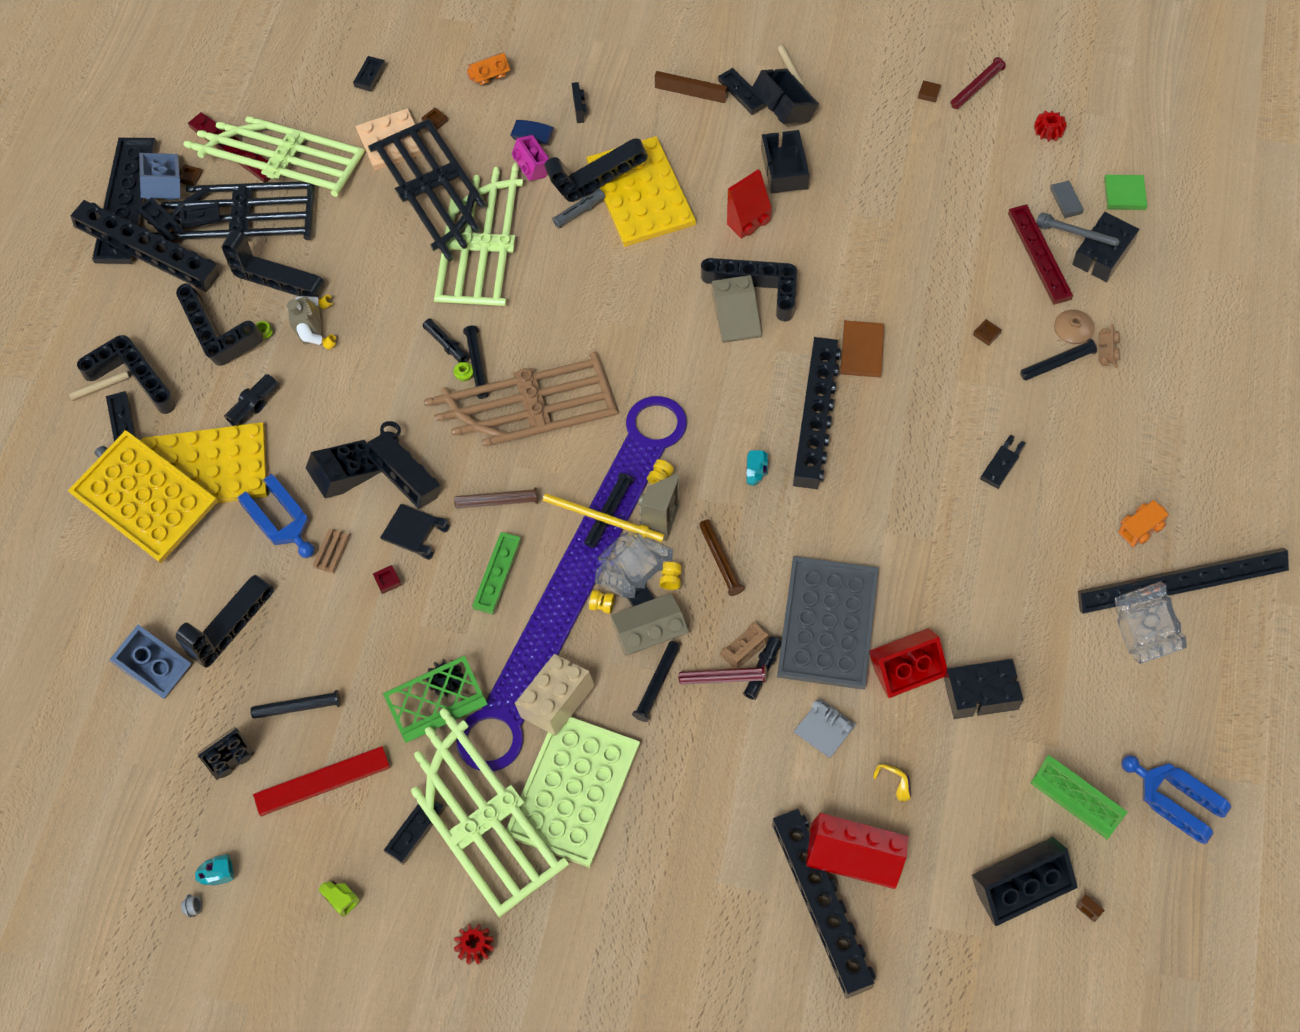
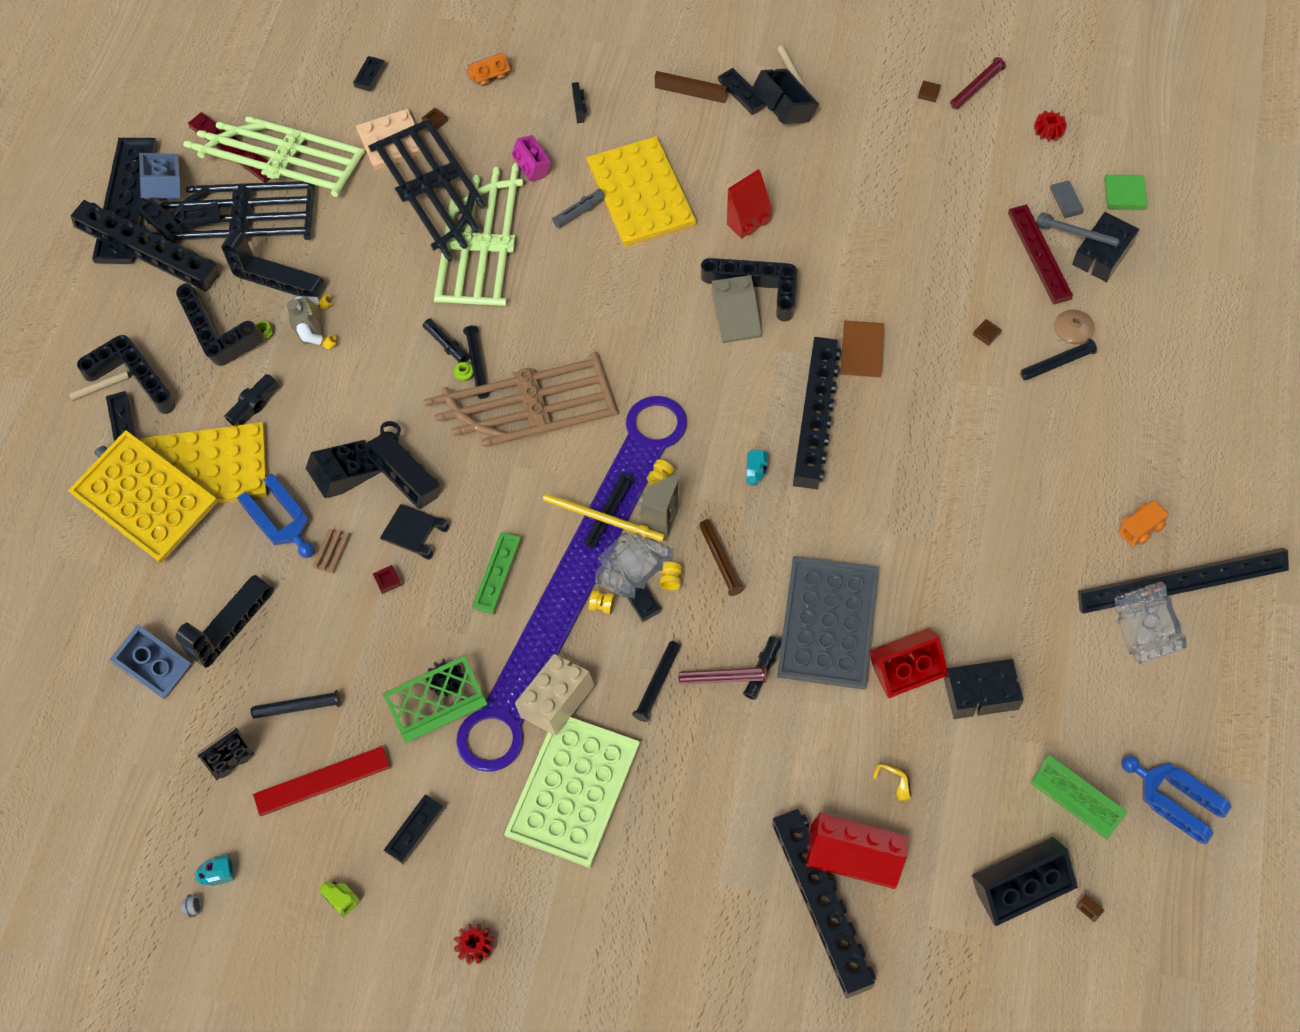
(190, 175): reddish brown tile -> none
(487, 816): yellowish green piece -> none
(496, 498): reddish brown axle -> none
(526, 128): dark blue slope -> none
(597, 173): black beam -> none
(649, 624): dark tan slope -> none
(745, 646): medium nougat hinge -> none
(786, 164): black piece -> none
(824, 728): light grey hinge -> none
(1002, 463): black hinge -> none
(1111, 352): medium nougat hinge -> none

